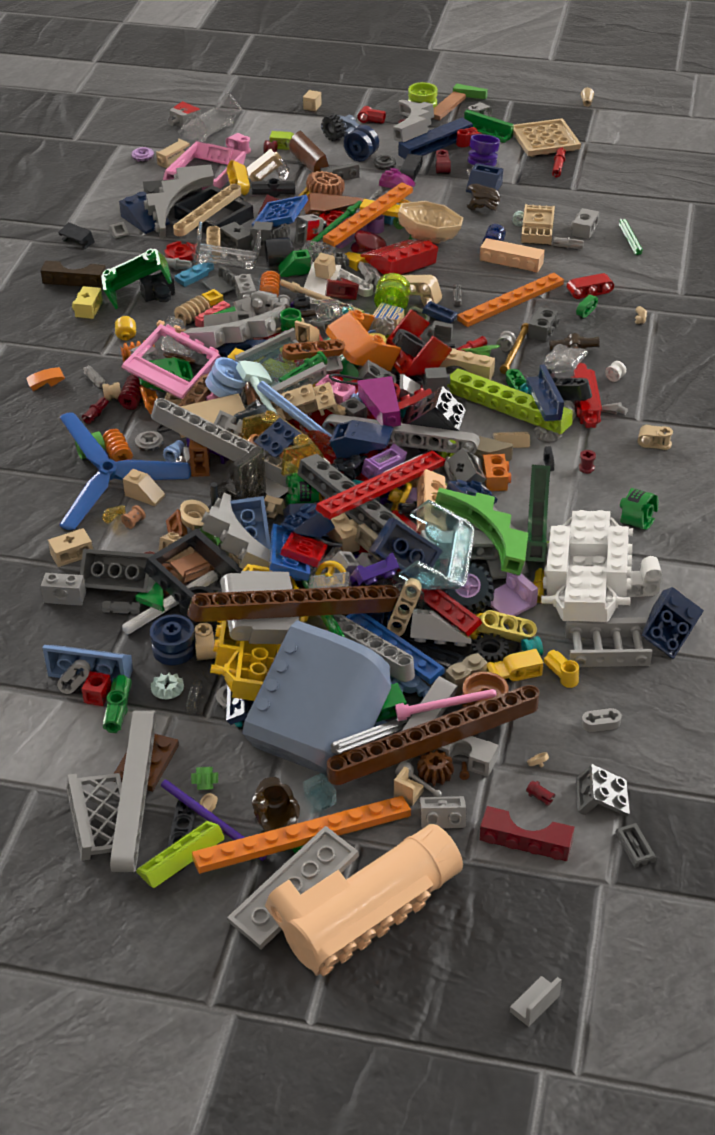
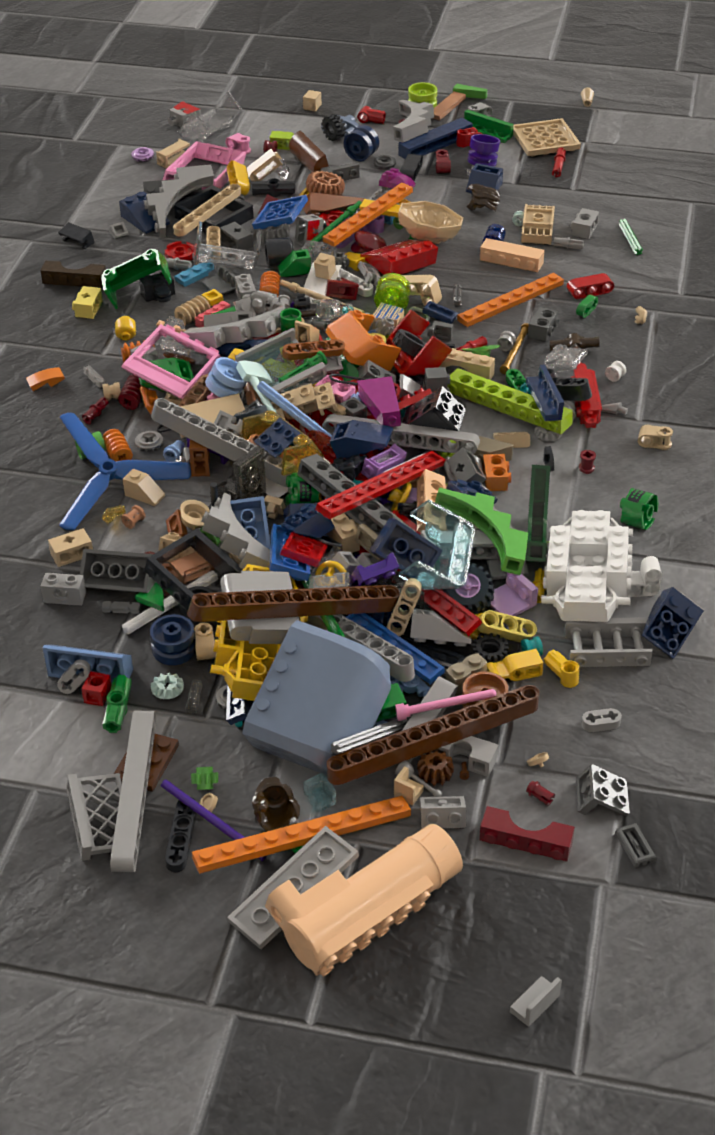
(179, 854): lime slope -> none
(266, 233): dark grey brick -> none

